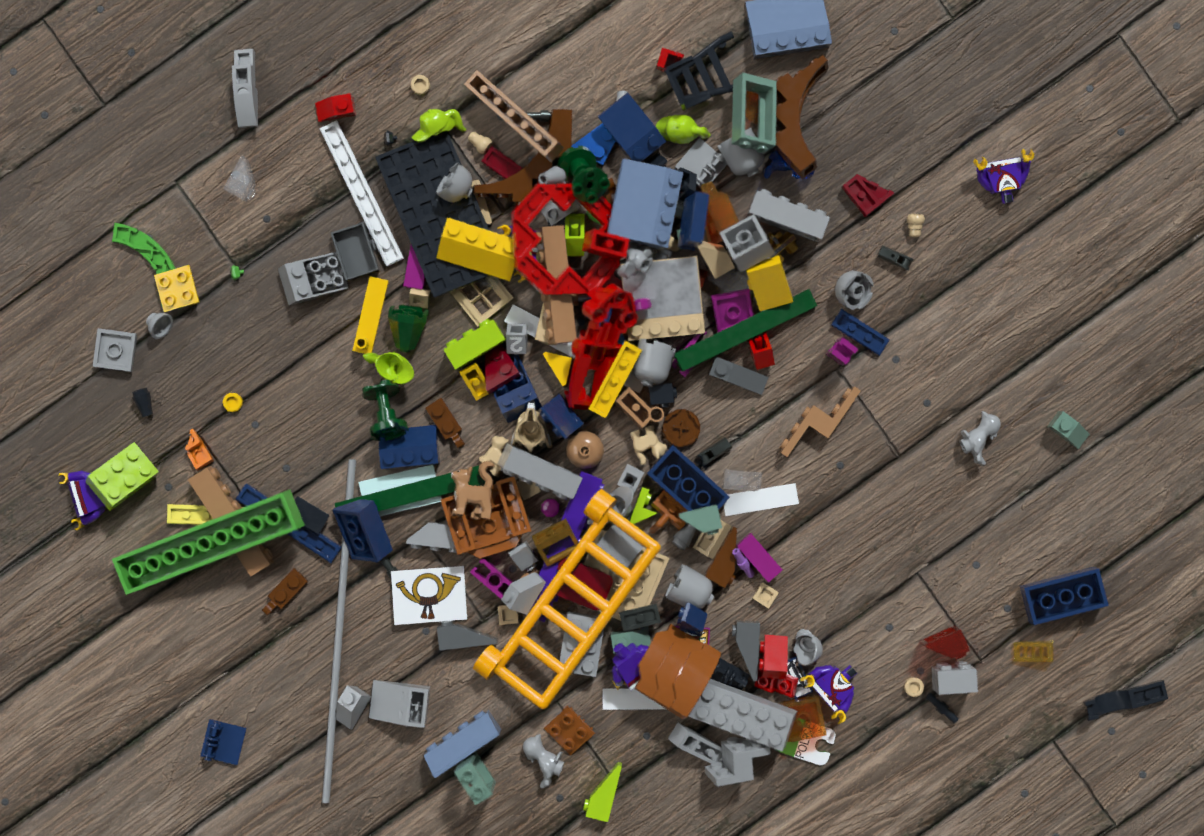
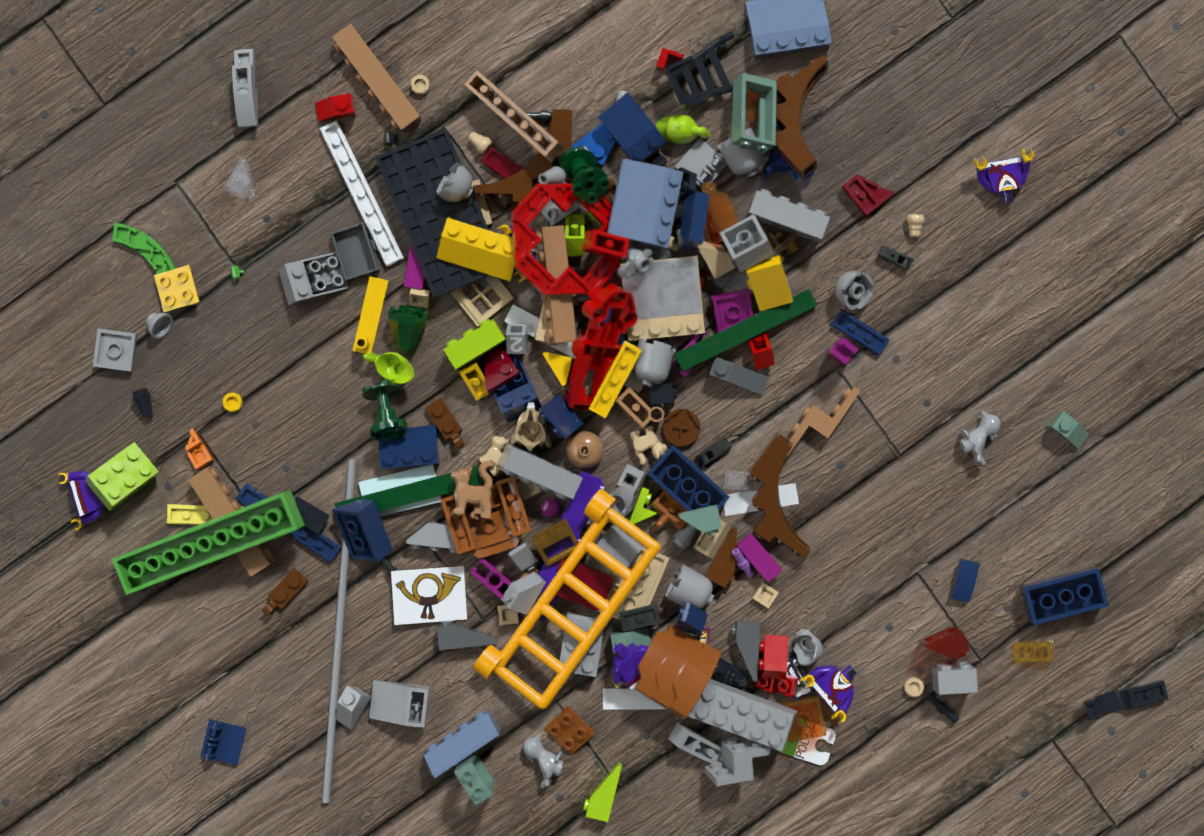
(376, 77): none -> medium nougat brick
(437, 121): lime hair -> none
(642, 304): magenta tile -> none
(773, 522): none -> reddish brown arch
(965, 580): none -> dark blue slope

